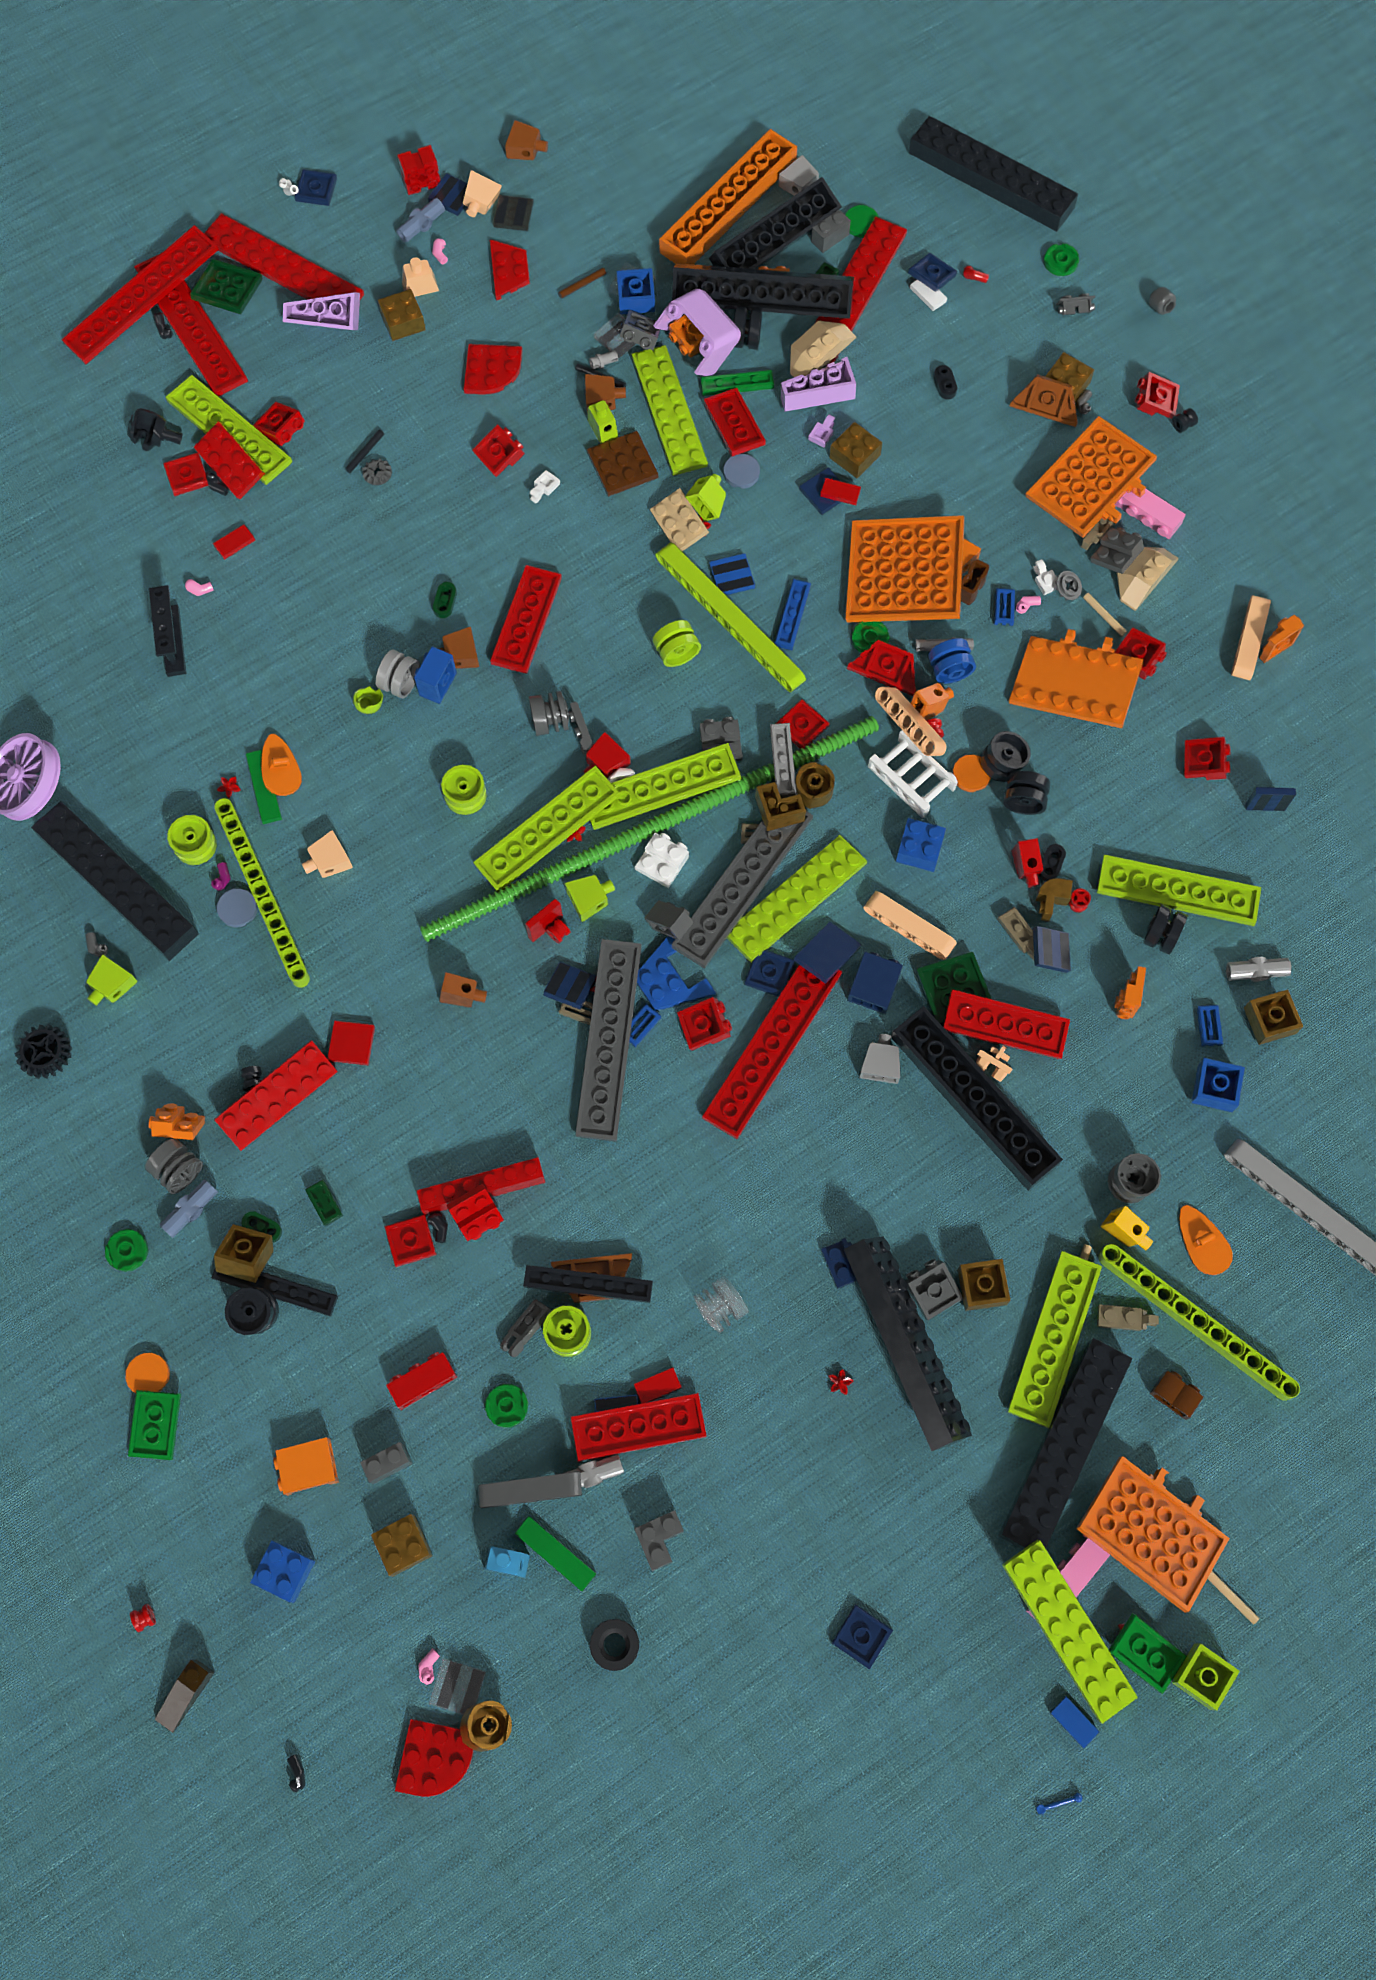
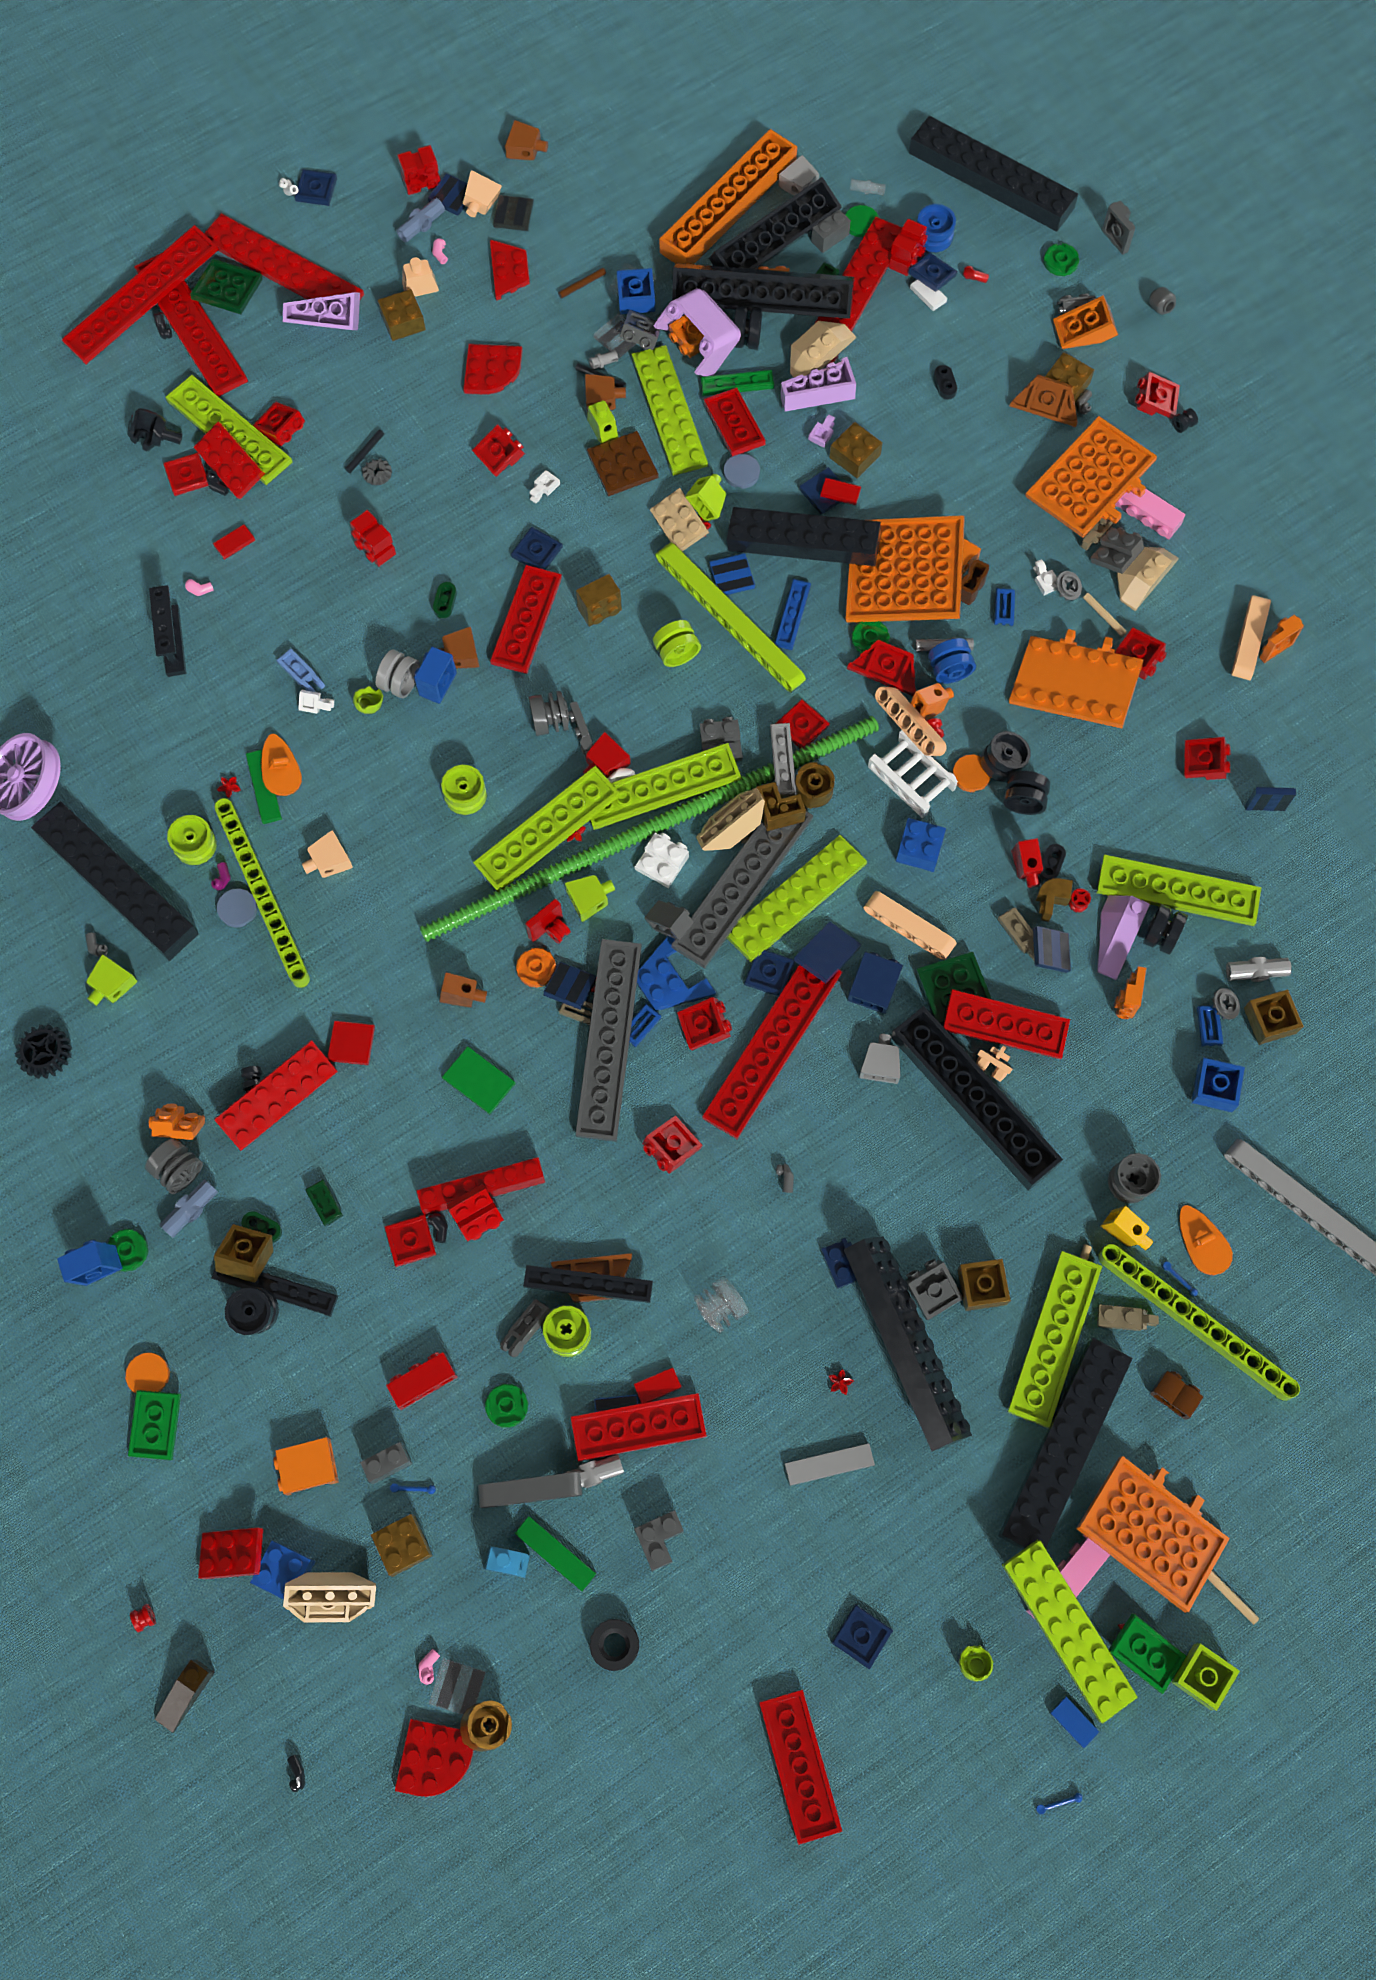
(89, 1263): none -> blue brick
(230, 1553): none -> red plate
(299, 670): none -> medium blue hinge
(311, 702): none -> white plate
(329, 1596): none -> tan wedge
(372, 538): none -> red brick
(395, 1488): none -> blue hinge
(478, 1080): none -> green tile
(535, 967): none -> orange tile
(536, 549): none -> dark blue tile
(599, 600): none -> pearl gold brick
(671, 1144): none -> red plate
(732, 821): none -> tan wedge
(788, 1177): none -> dark grey arm
(800, 1767): none -> red plate
(804, 536): none -> black brick
(829, 1464): none -> light grey tile
(867, 187): none -> clear pin
(908, 247): none -> red brick
(940, 226): none -> blue wheel
(975, 1663): none -> lime hair
(1027, 601): bright pink arm -> none
(1086, 324): none -> orange slope
(1118, 227): none -> dark grey plate
(1119, 926): none -> lavender wedge
(1167, 1267): none -> blue hinge
(1231, 1002): none -> dark grey gear

